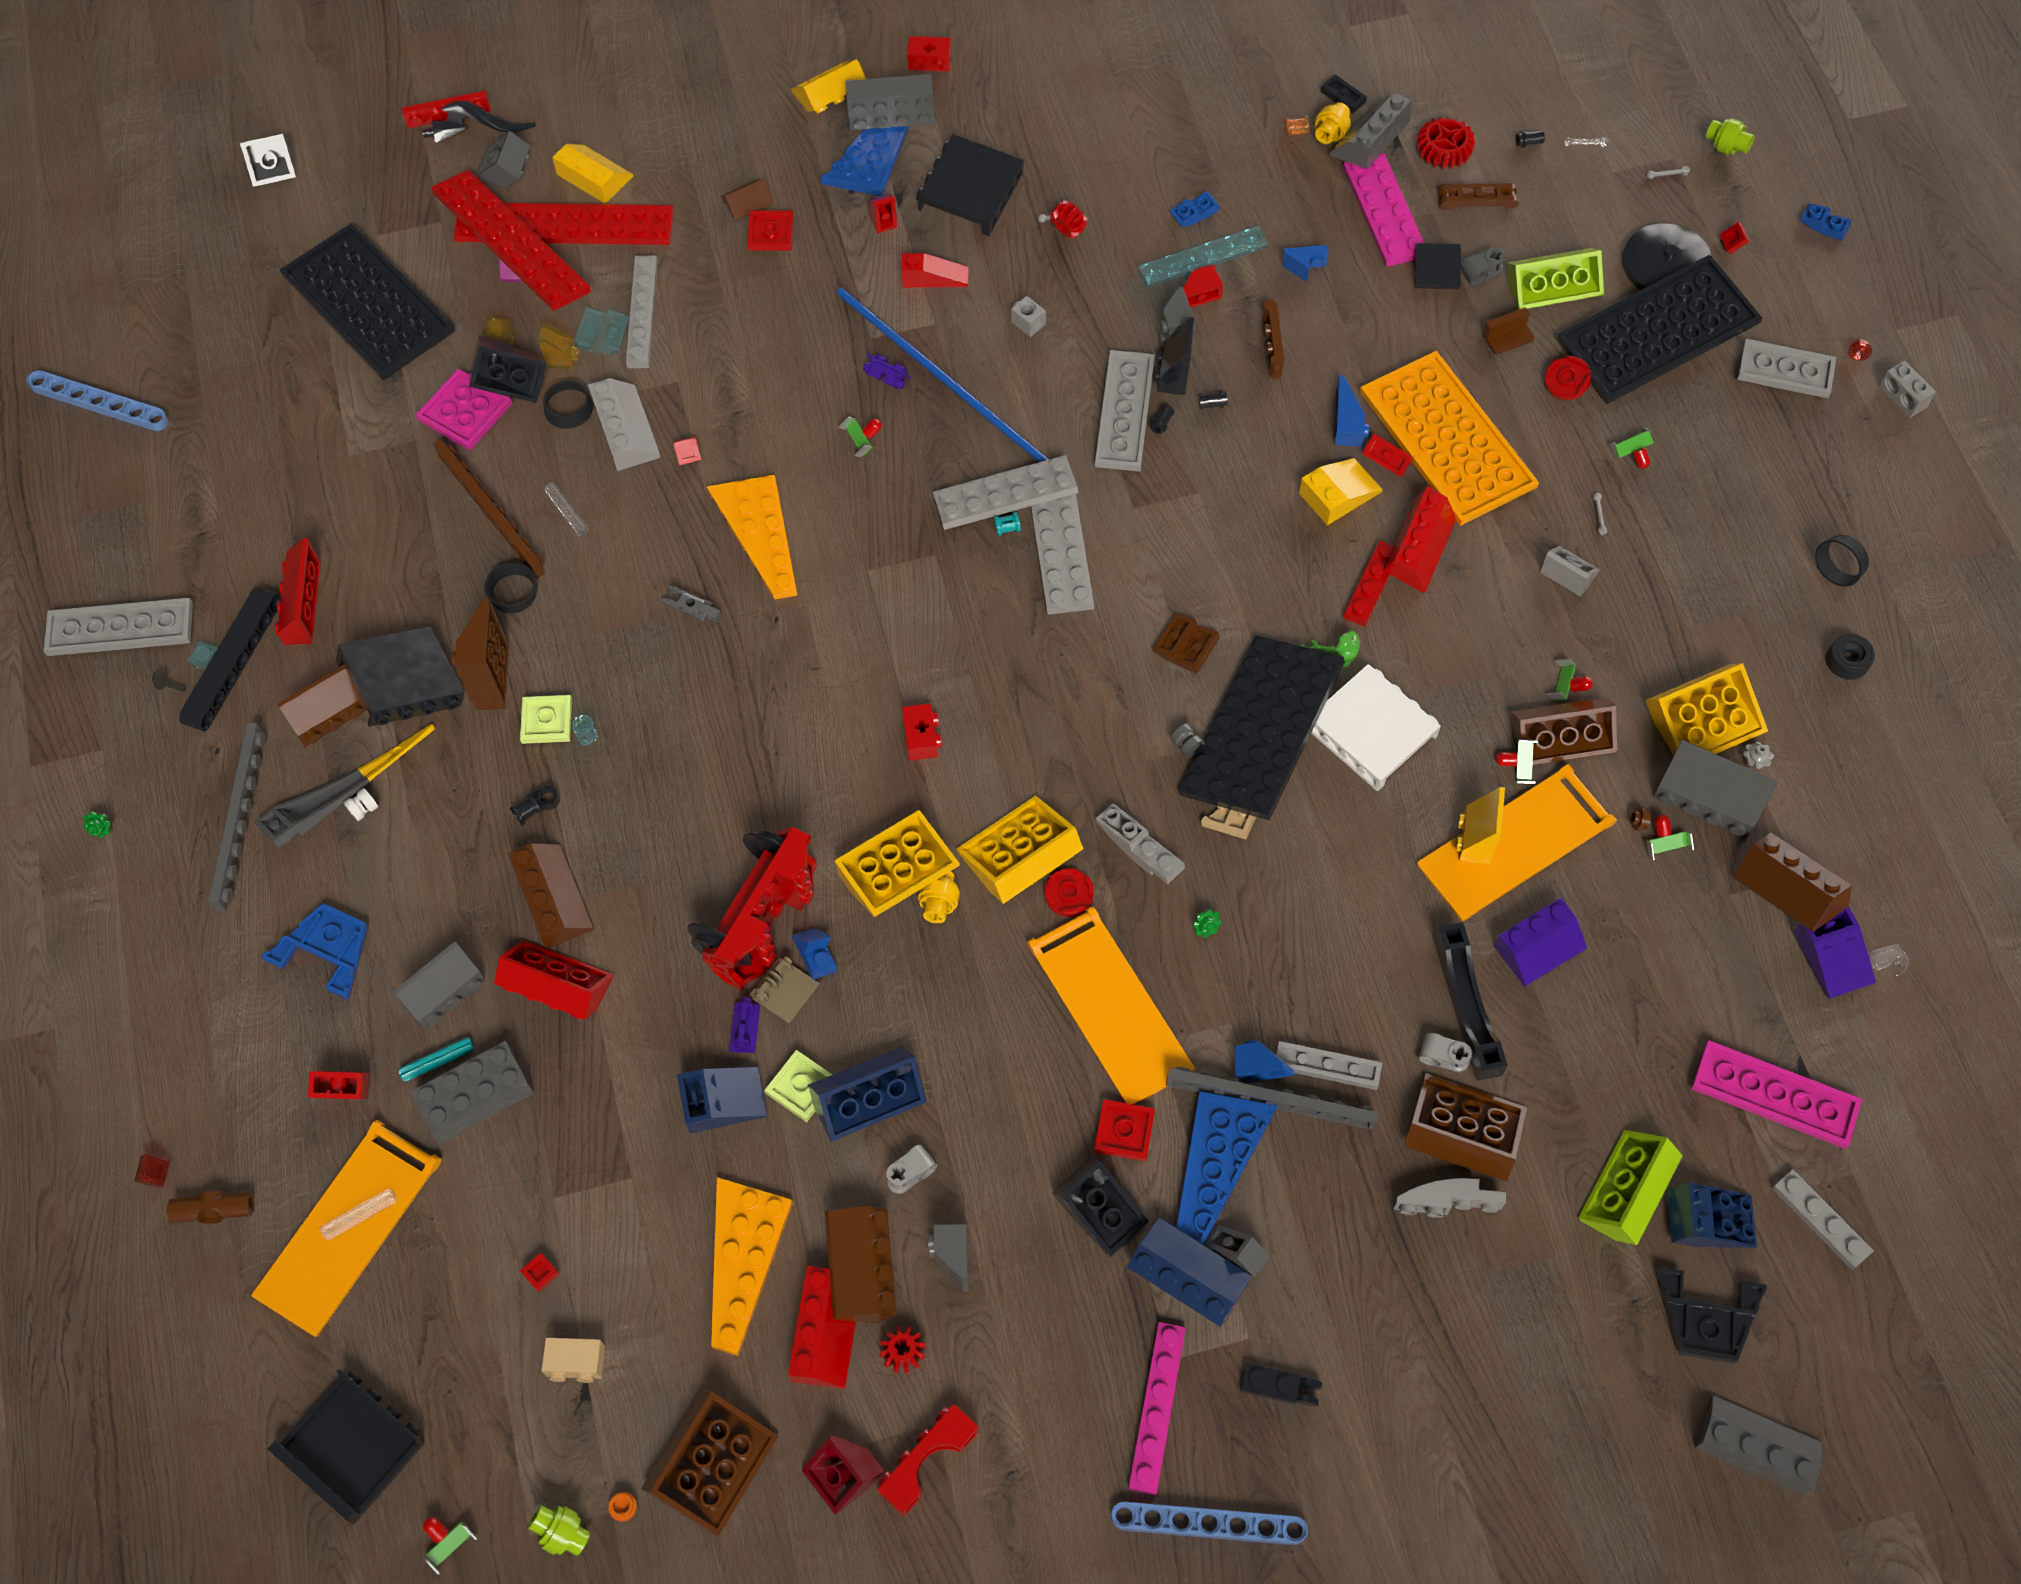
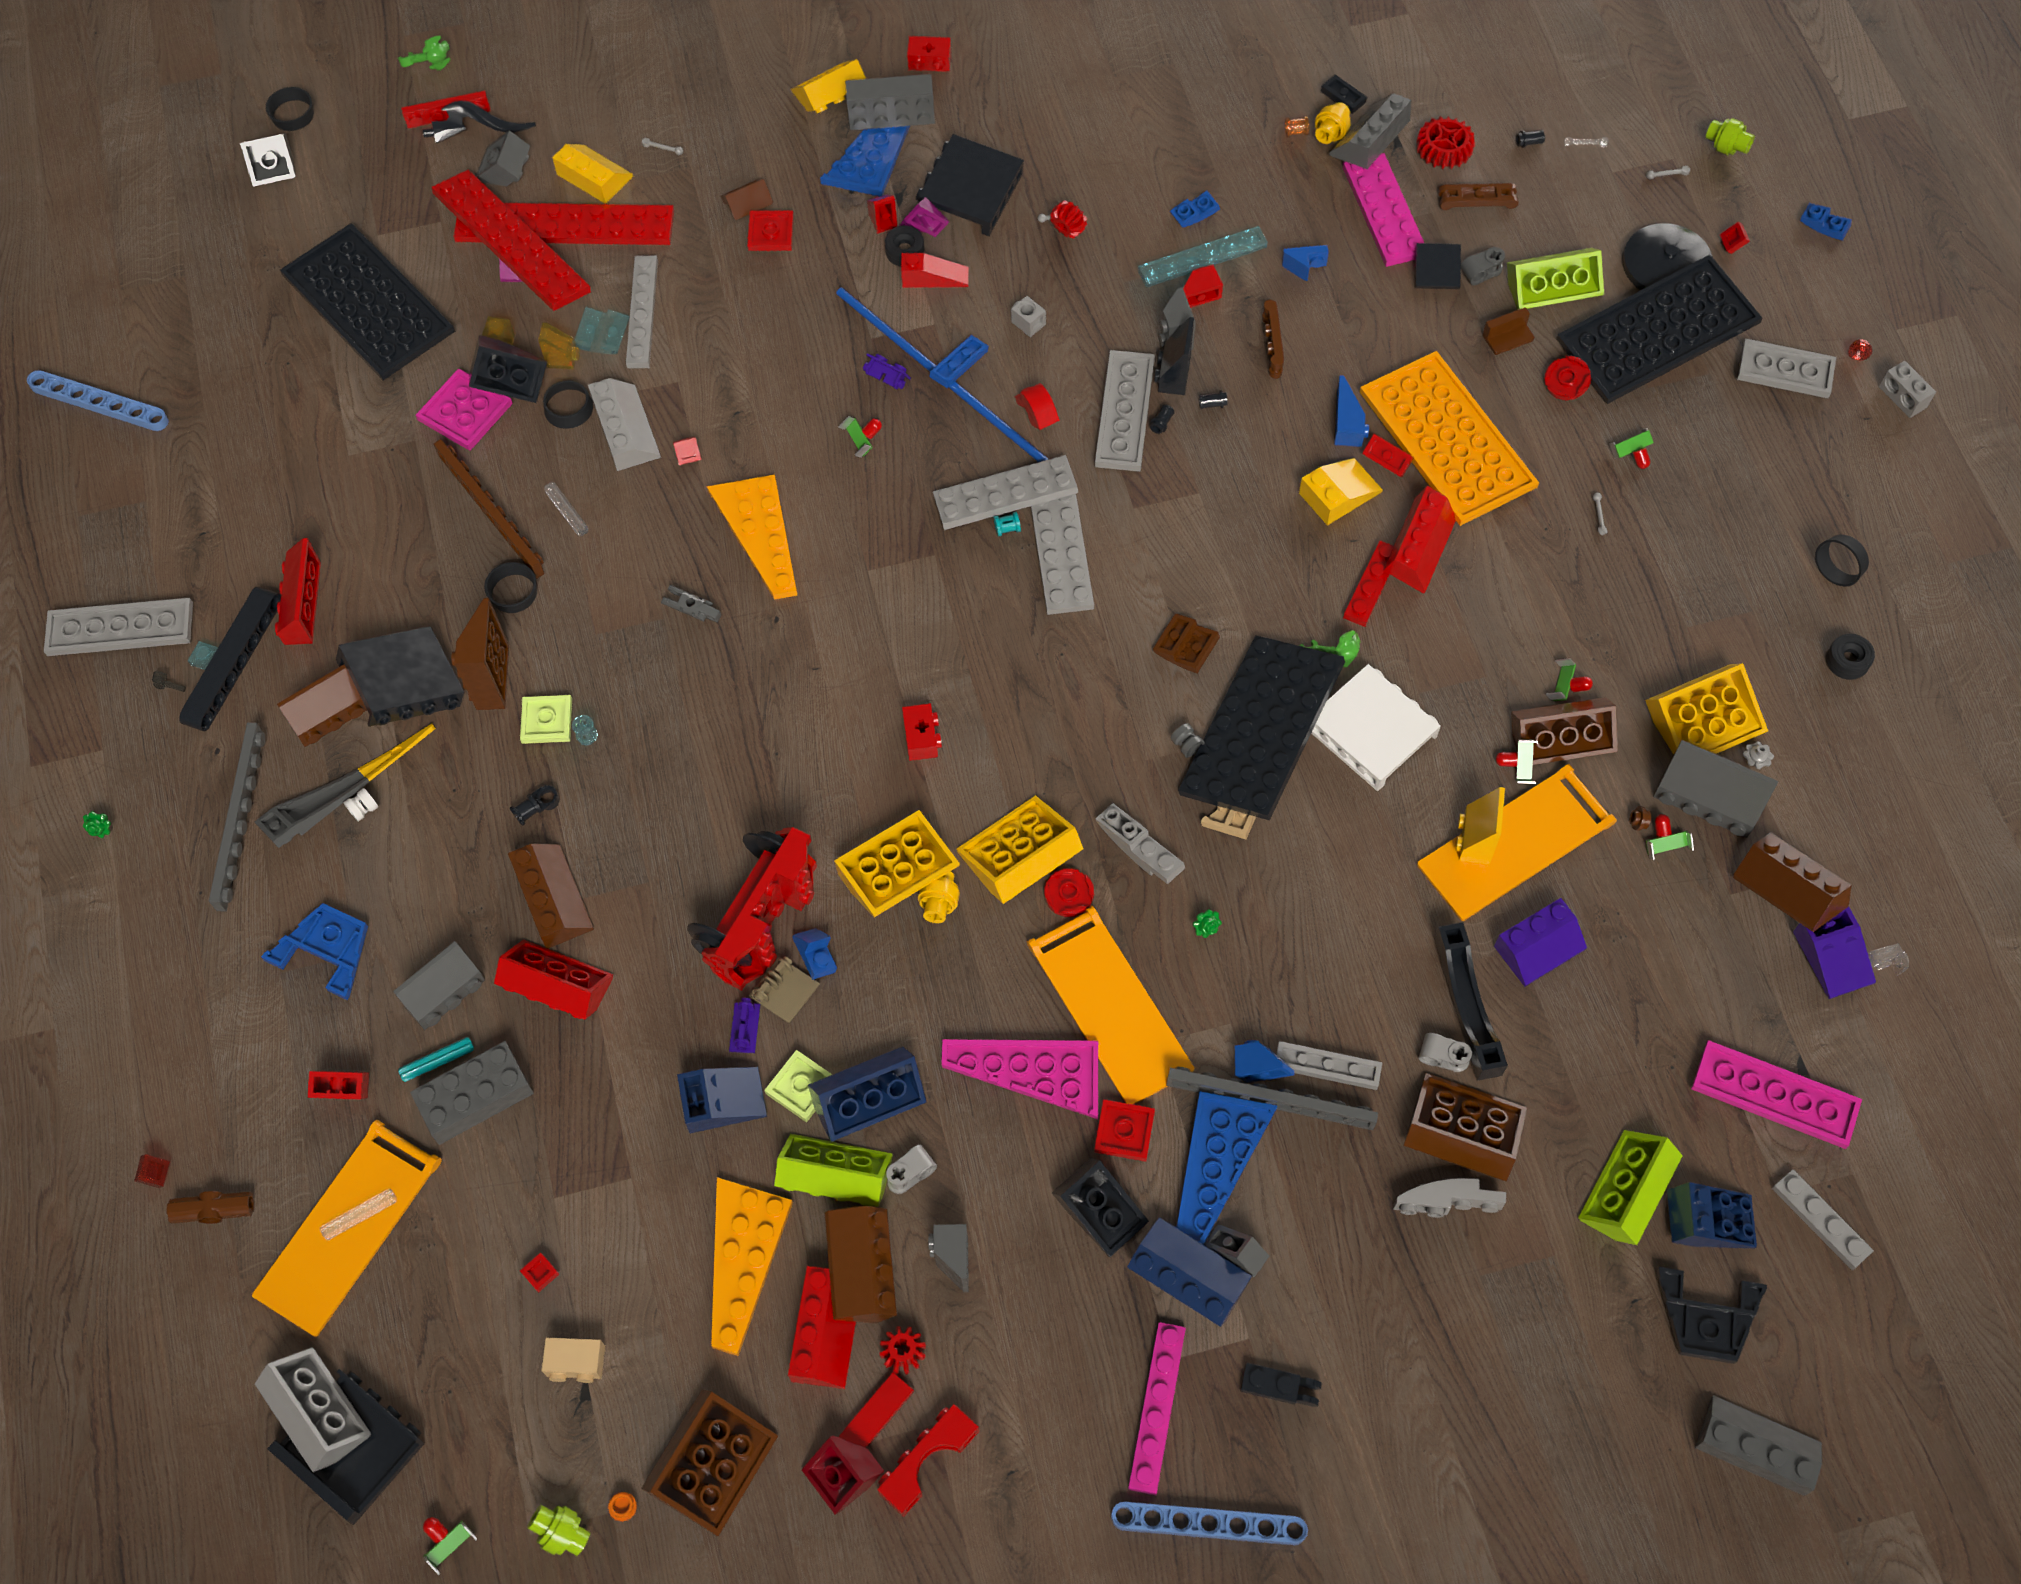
(290, 94): none -> black tyre
(312, 1408): none -> light grey slope
(432, 52): none -> bright green piece
(646, 143): none -> light grey hinge
(832, 1170): none -> lime slope
(877, 1412): none -> red tile
(902, 235): none -> black tyre
(926, 218): none -> magenta slope
(959, 361): none -> blue tile
(1038, 406): none -> red brick
(1042, 1069): none -> dark pink wing
(1568, 570): light grey slope -> none

